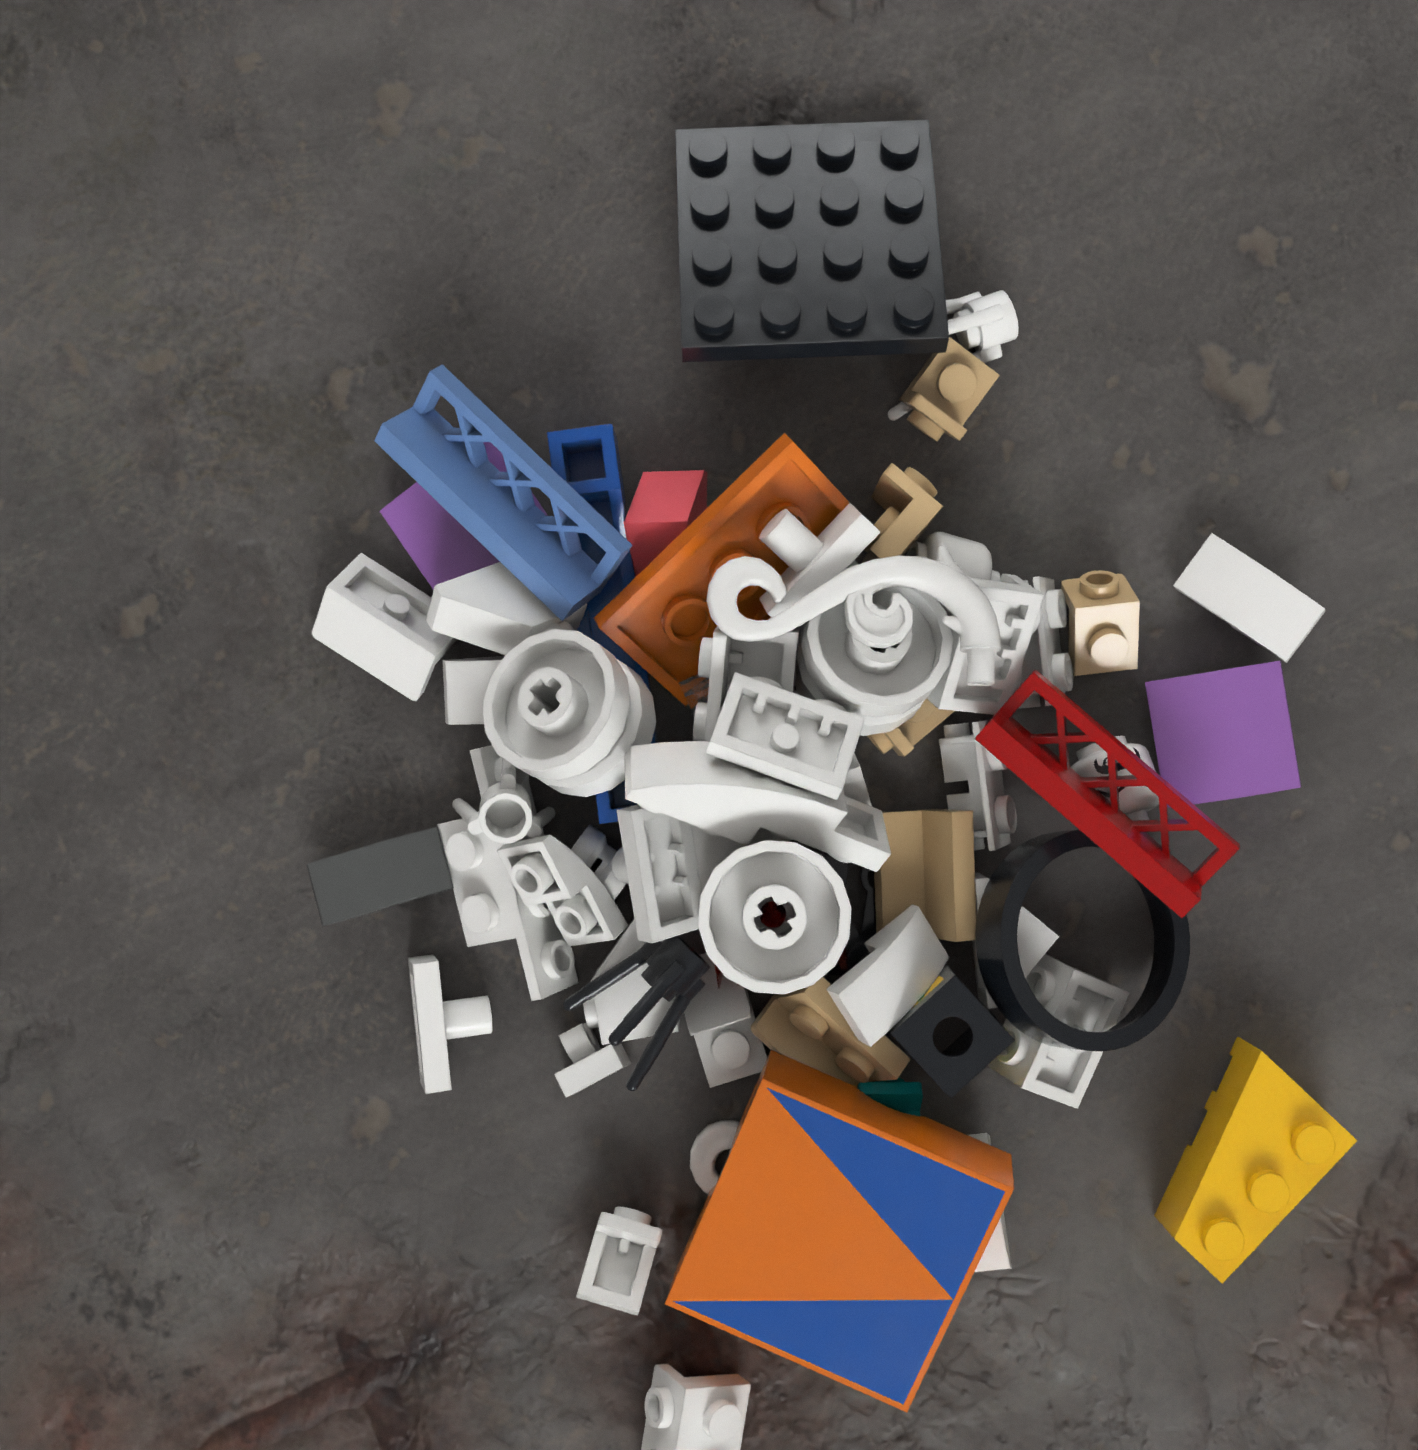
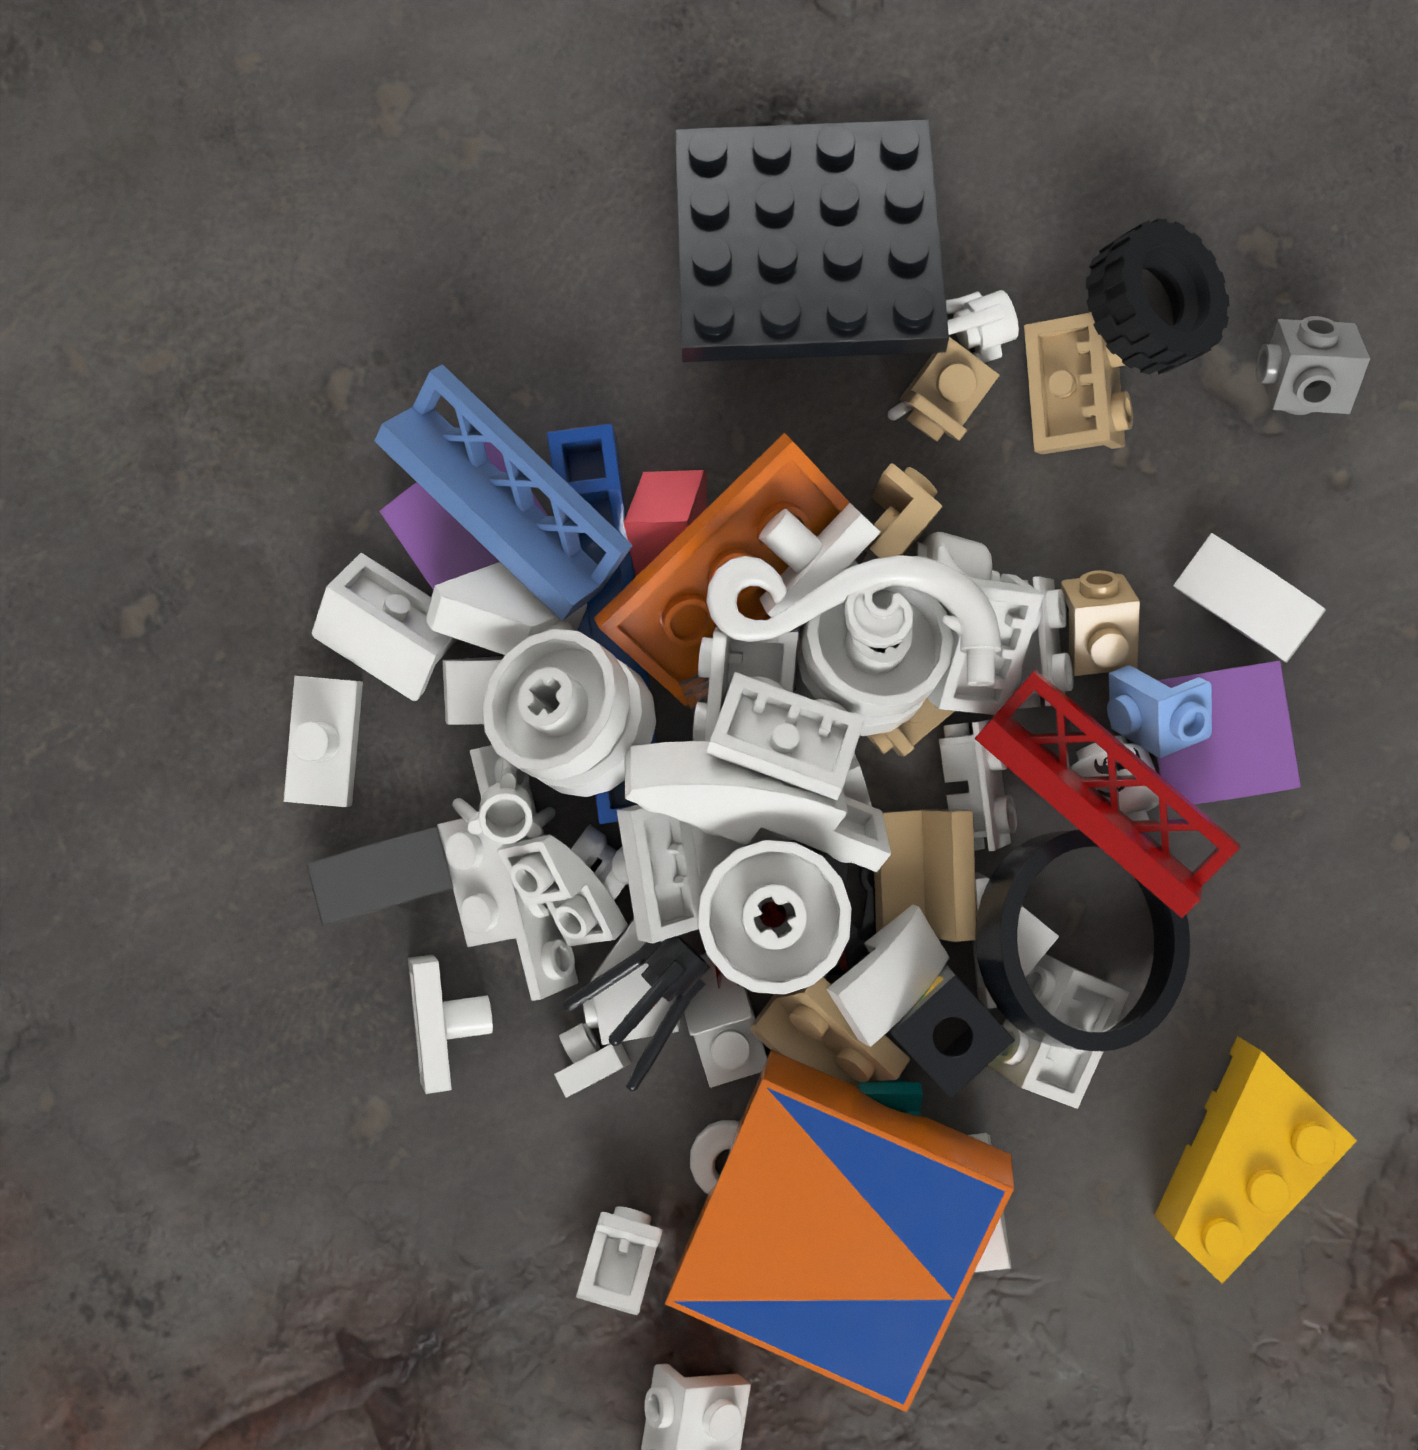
(323, 741): none -> white tile
(1074, 387): none -> tan bracket
(1124, 312): none -> black tyre
(1158, 715): none -> light blue bracket
(1313, 366): none -> light grey brick

